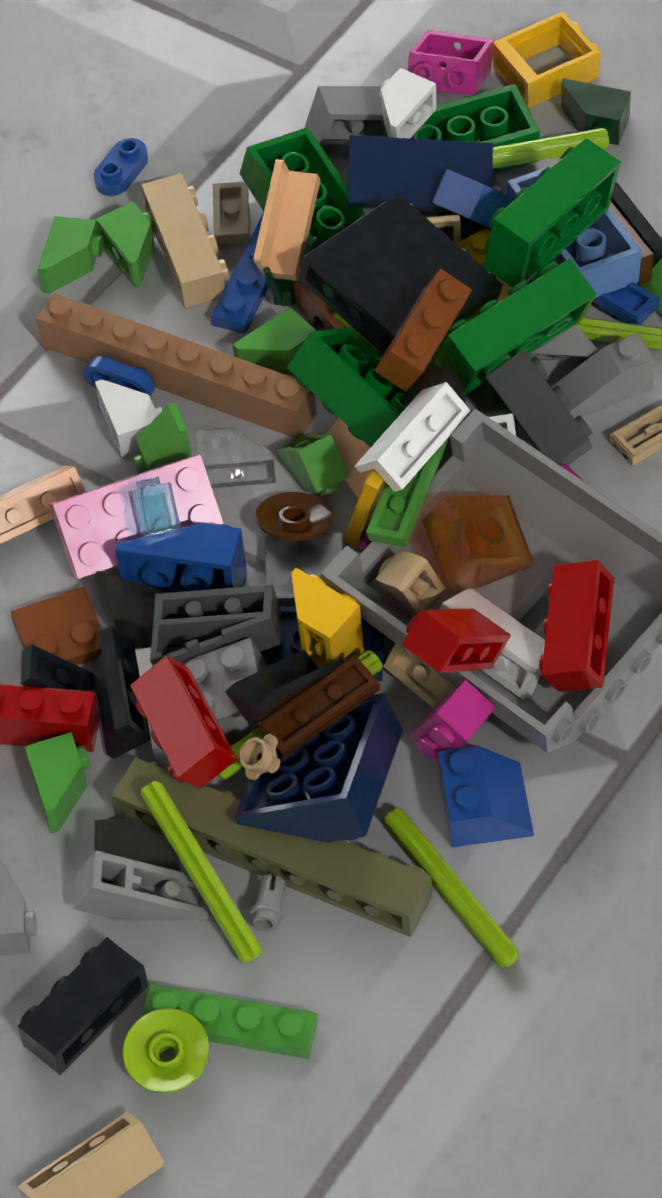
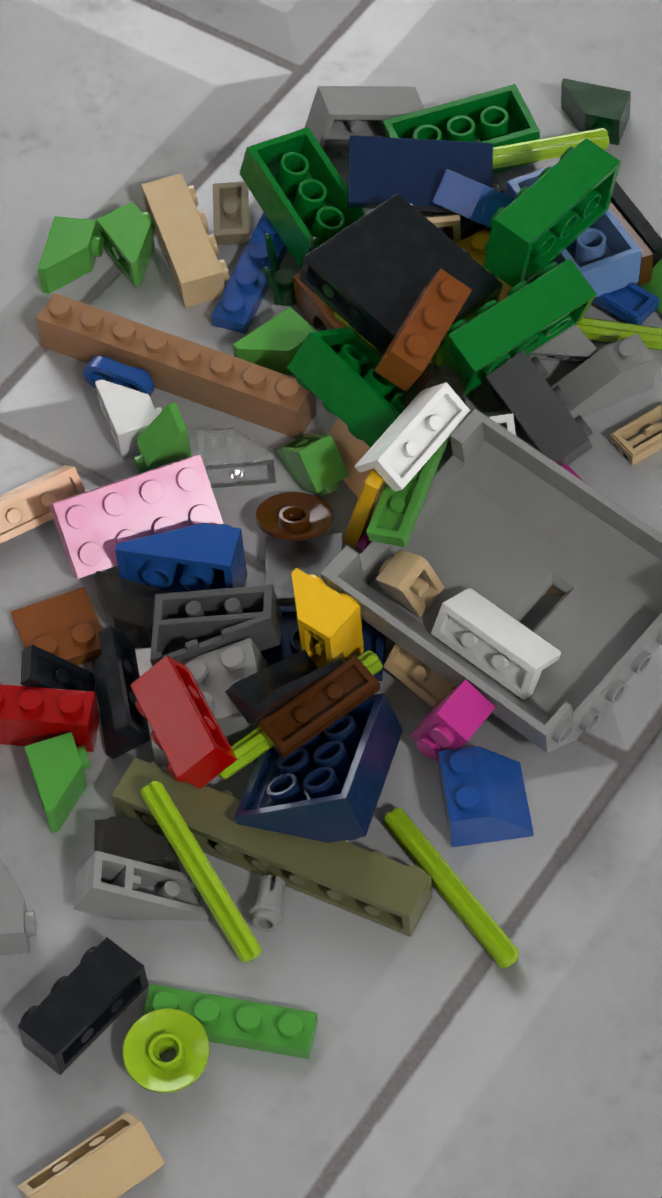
(125, 163): blue plate -> none
(154, 507): clear light blue brick -> none
(259, 756): tan plate -> none
(286, 222): light nougat panel -> none
(406, 103): white slope -> none
(452, 68): dark pink window -> none
(455, 639): red brick -> none
(476, 540): clear orange slope -> none
(514, 49): yellow window -> none
(577, 626): red brick -> none

